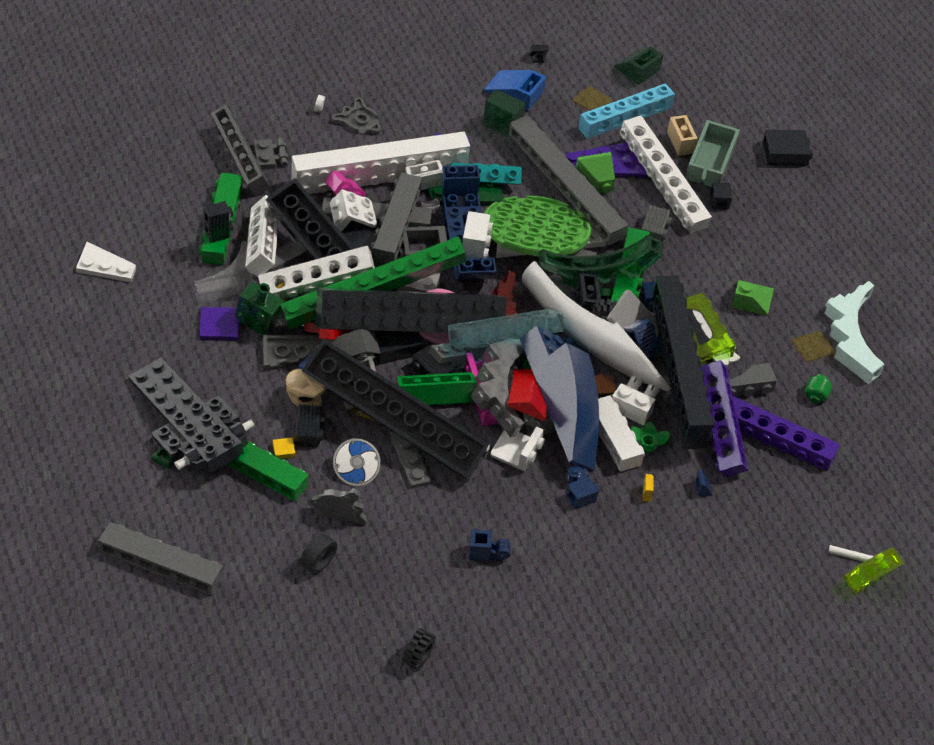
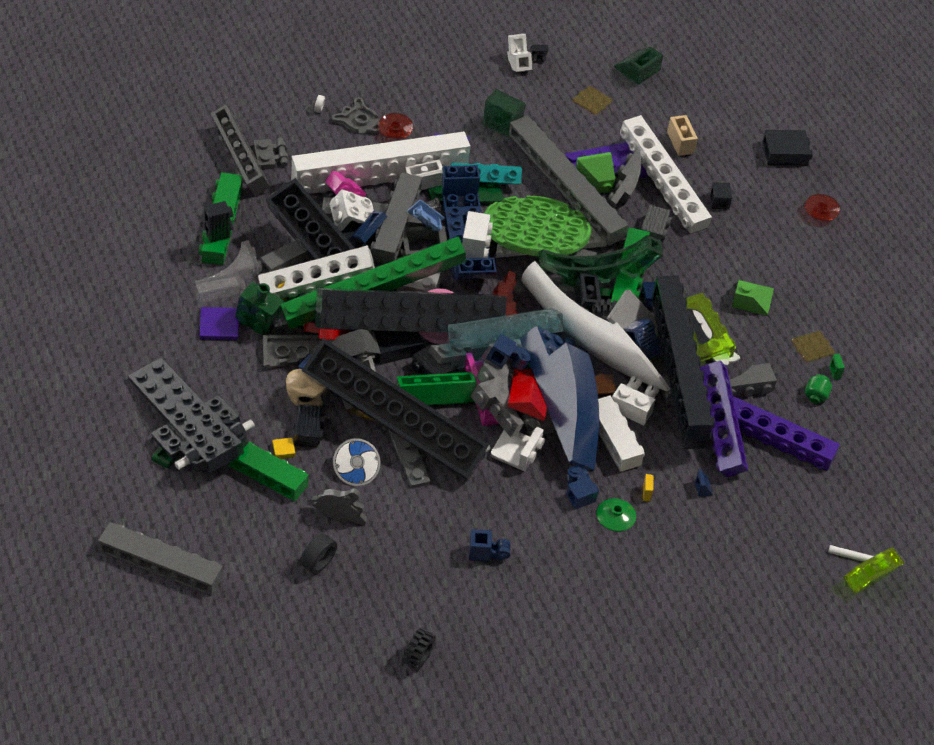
(104, 264): white wing -> none
(261, 239): white brick -> none
(369, 226): none -> dark blue tile
(395, 125): none -> clear red dish
(426, 215): none -> medium blue hinge
(506, 350): none -> dark blue brick
(518, 55): none -> white brick
(520, 84): blue slope -> none
(613, 114): medium azure brick -> none
(616, 520): none -> green dish
(626, 180): none -> dark grey slope
(649, 435): green plate -> none
(712, 153): sand green piece -> none
(822, 207): none -> clear red dish
(836, 366): none -> green tile
(845, 330): light aqua arch -> none

